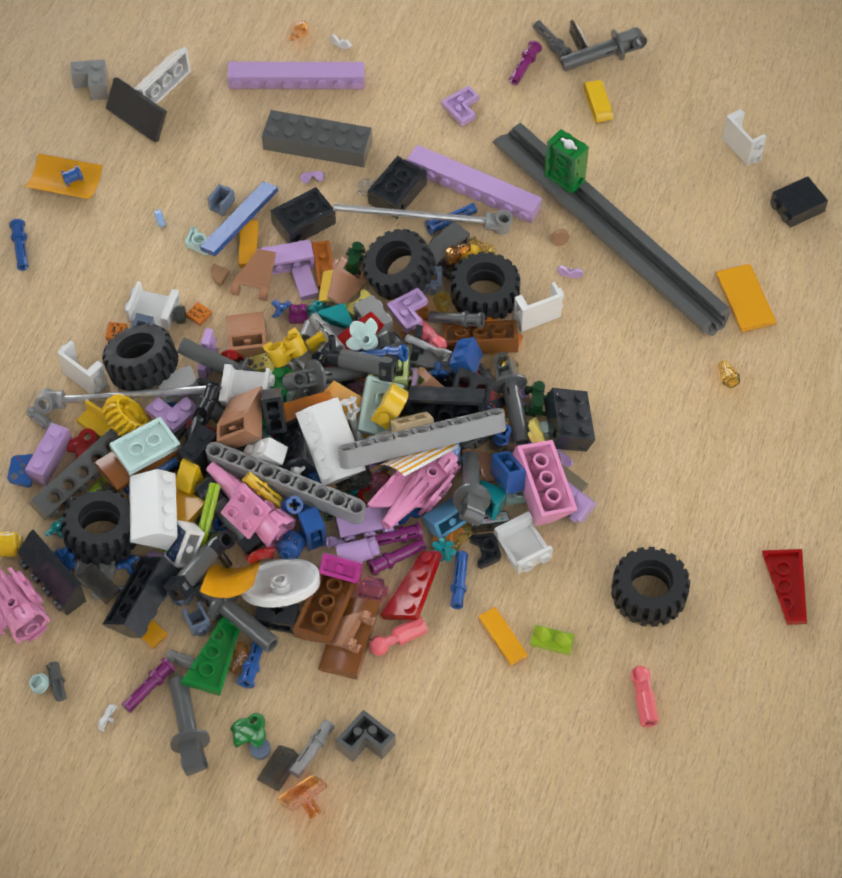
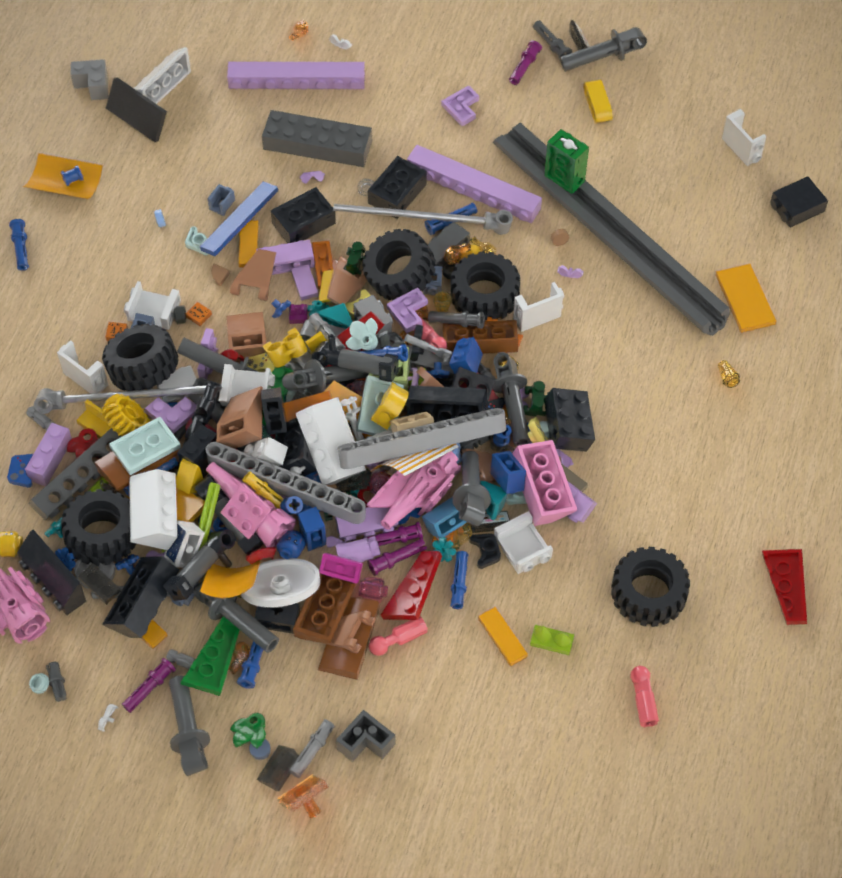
(200, 628): sand blue window -> none

